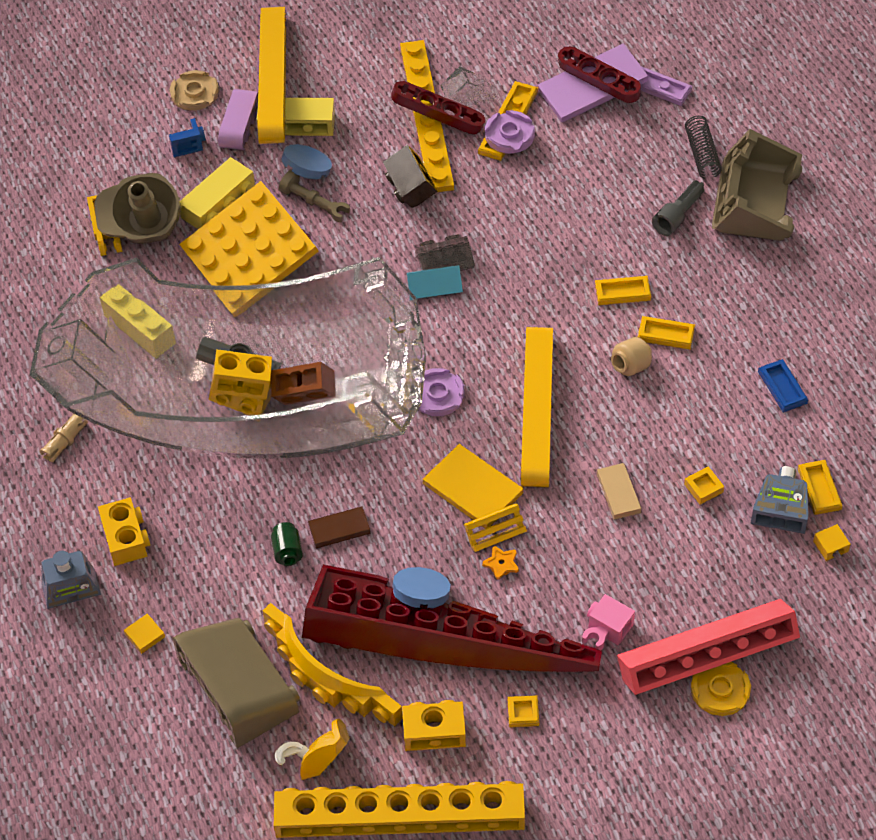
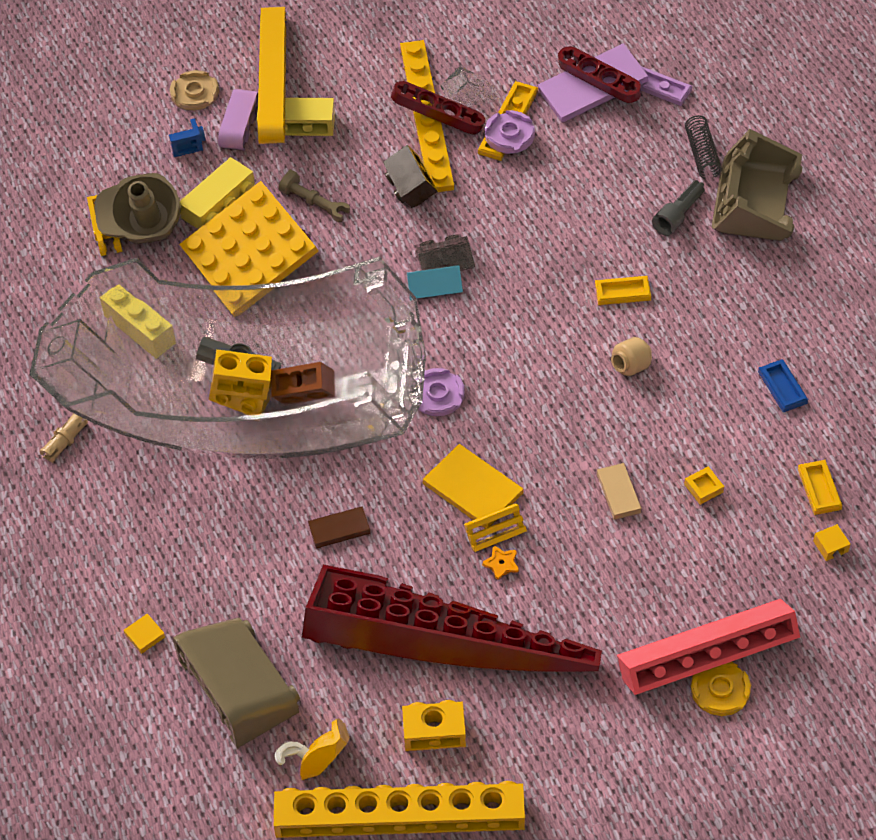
(68, 578): sand blue torso -> none
(124, 531): yellow brick -> none
(286, 544): dark green brick -> none
(306, 161): medium blue tile -> none
(323, 682): yellow piece -> none
(421, 586): medium blue tile -> none
(523, 711): yellow tile -> none
(537, 407): yellow beam -> none
(608, 621): bright pink brick -> none
(666, 332): yellow tile -> none
(782, 502): sand blue torso -> none

